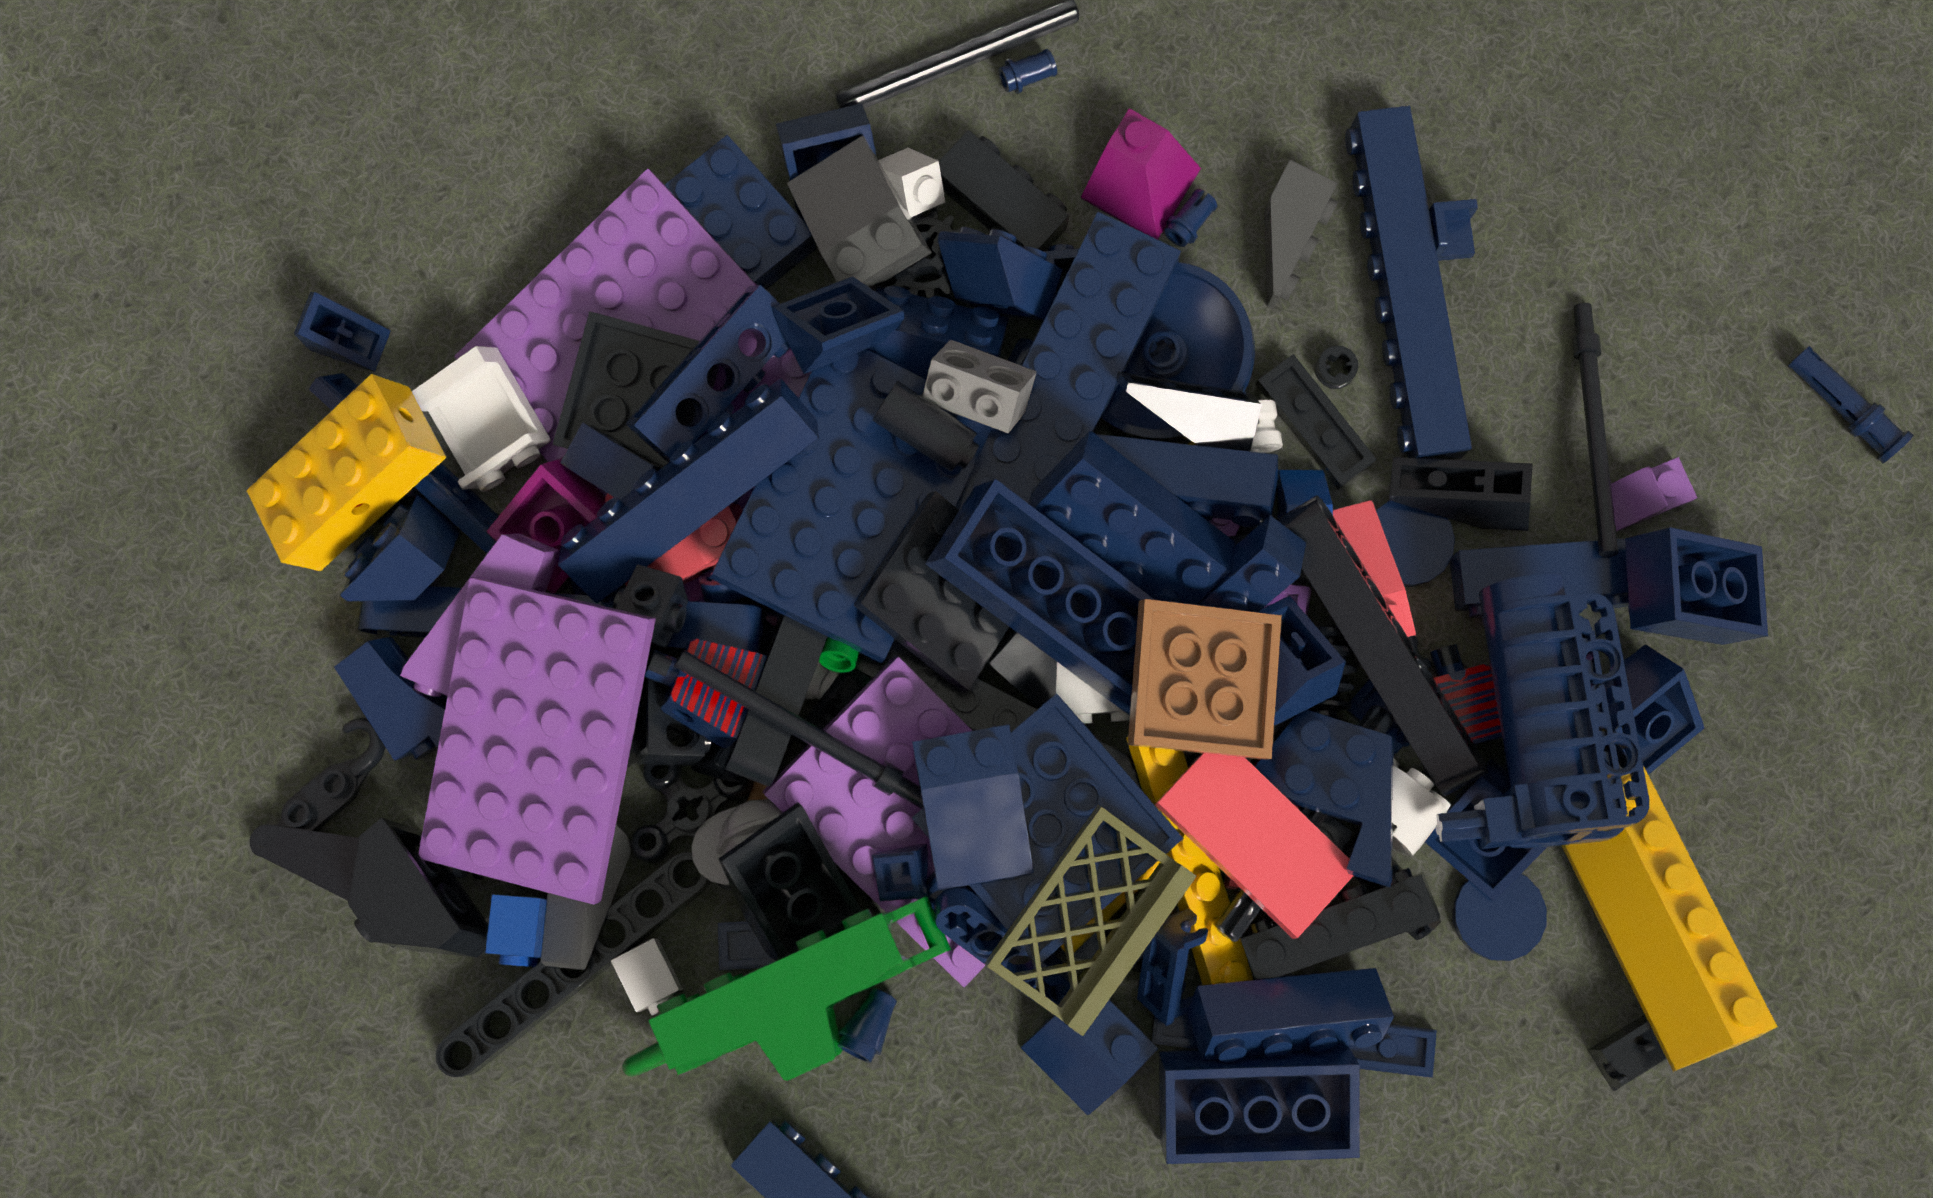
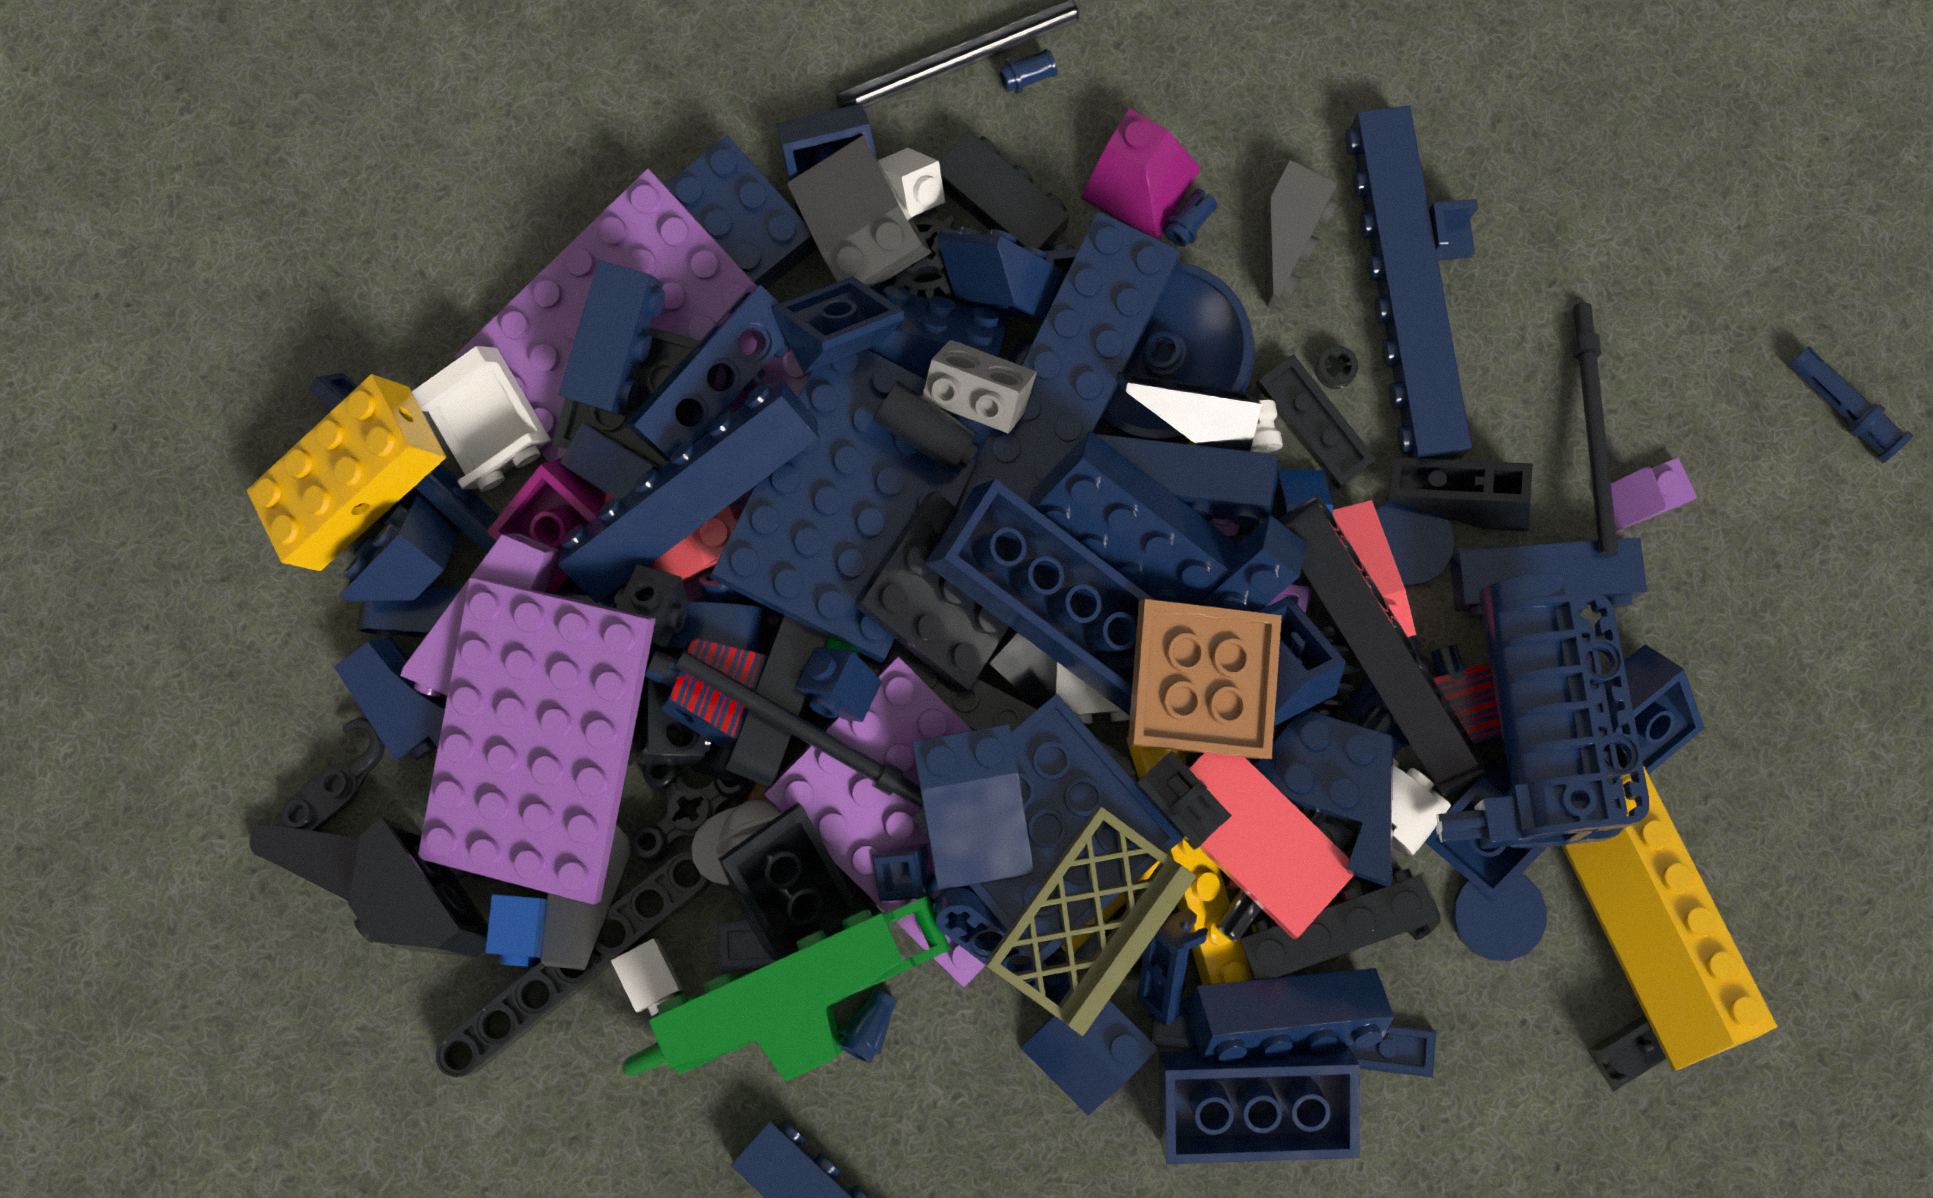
(340, 333): dark blue slope -> none
(613, 338): none -> dark blue brick
(839, 684): none -> dark blue brick
(1183, 800): none -> black hips
(1696, 586): dark blue brick -> none

